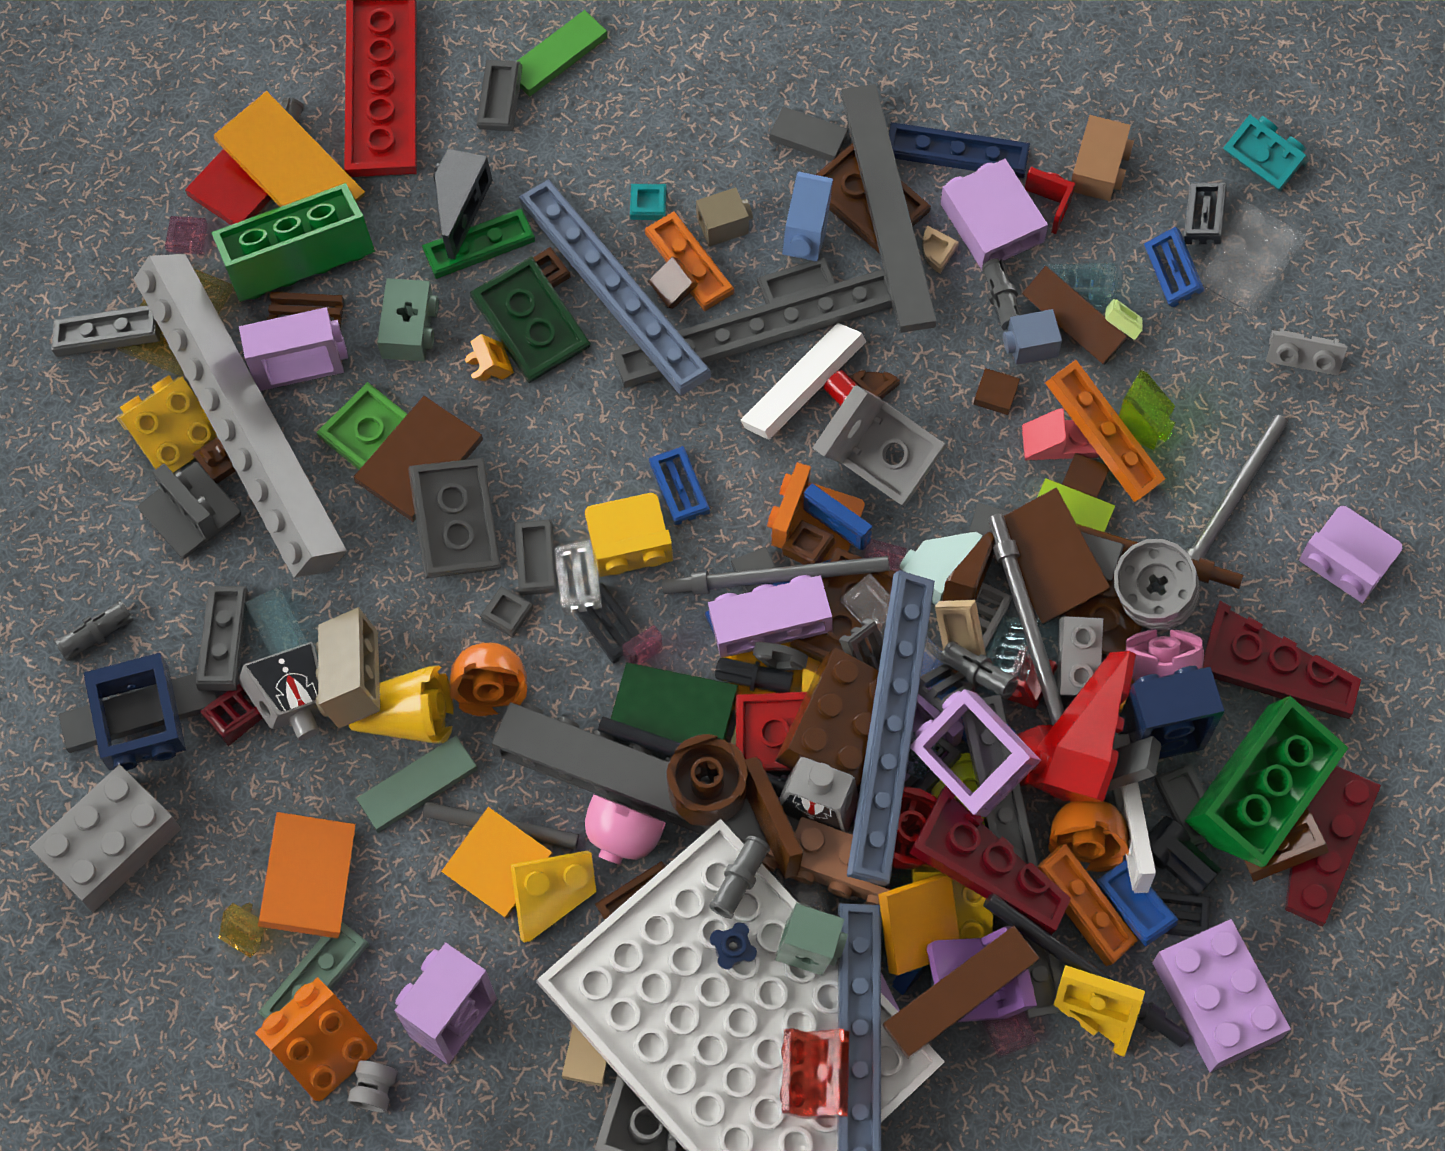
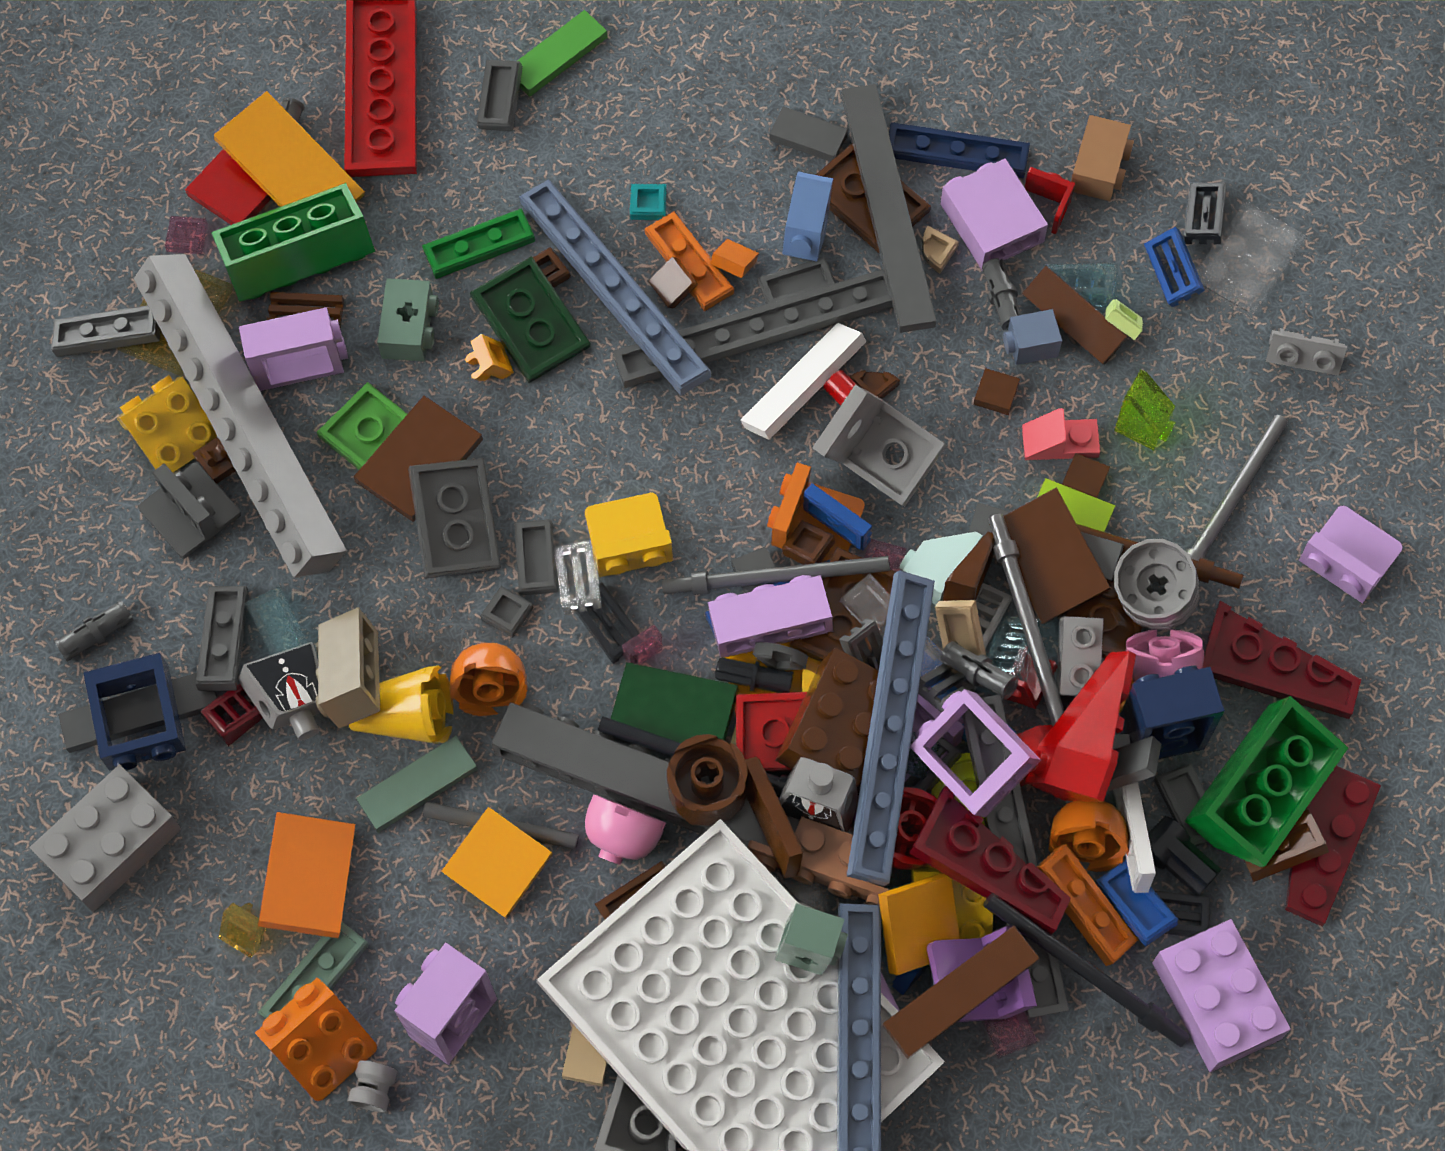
(461, 188): slope -> none
(550, 890): yellow wing -> none
(689, 512): blue tile -> none
(723, 216): dark tan brick -> none
(728, 957): dark blue plate -> none
(734, 258): none -> orange tile
(739, 877): dark grey pin -> none
(815, 1073): clear red bracket -> none
(1100, 1005): yellow wing -> none
(1105, 430): orange plate -> none
(1266, 152): teal bracket -> none

